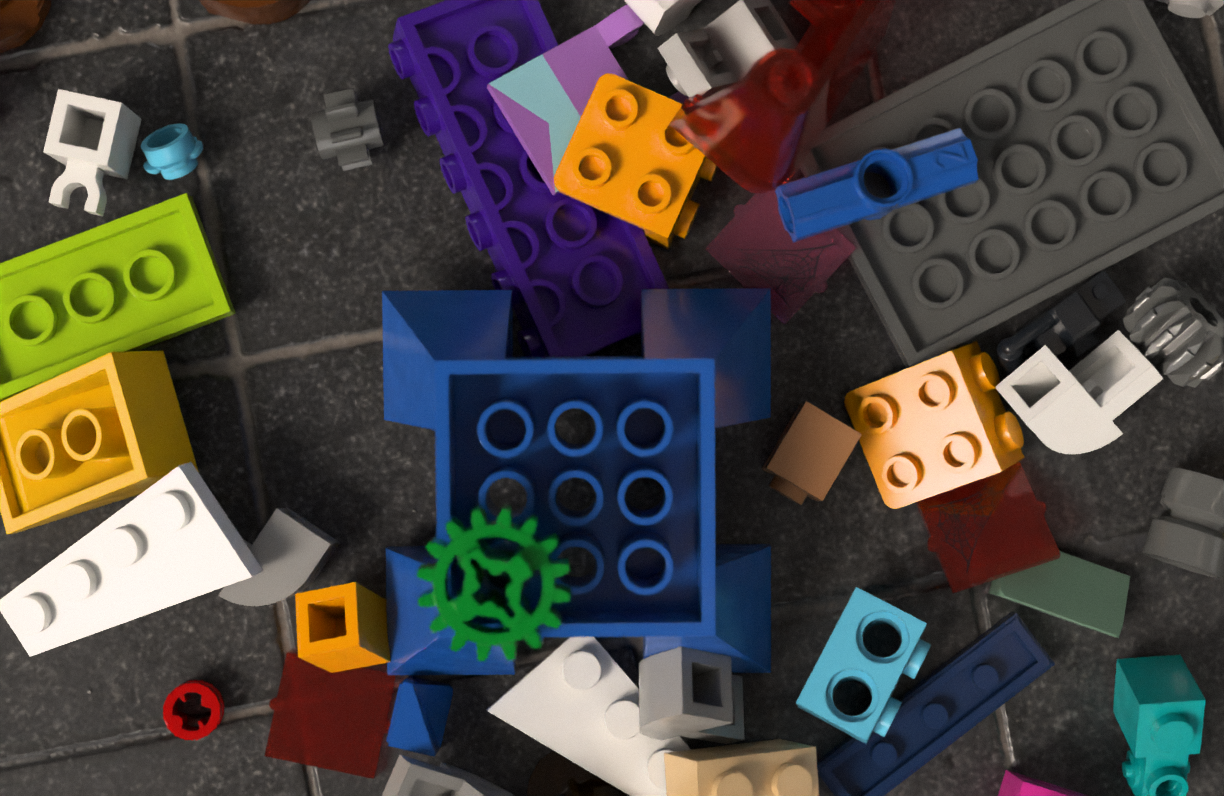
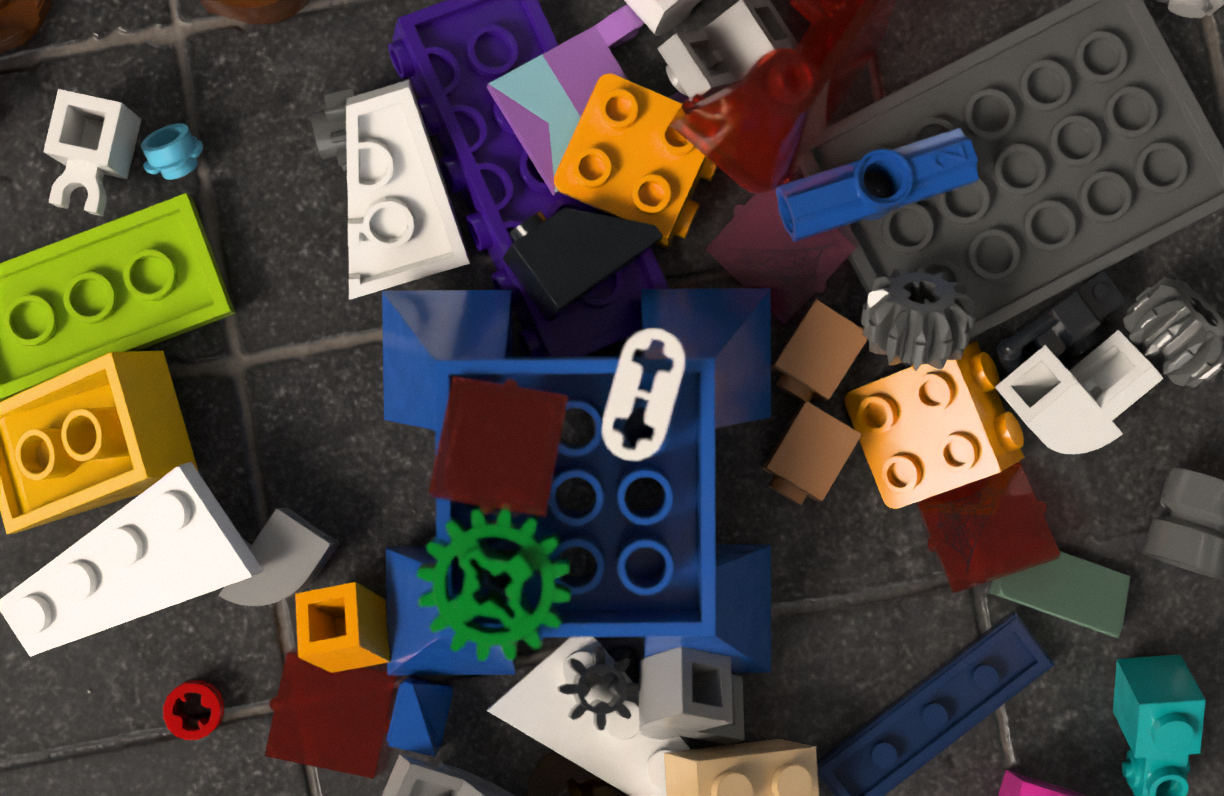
(396, 195): none -> white wing
(498, 446): none -> clear red piece
(573, 254): none -> black slope
(617, 687): none -> black gear
(660, 398): none -> white beam
(817, 354): none -> medium nougat brick
(848, 660): medium azure brick -> none
(918, 318): none -> dark grey gear

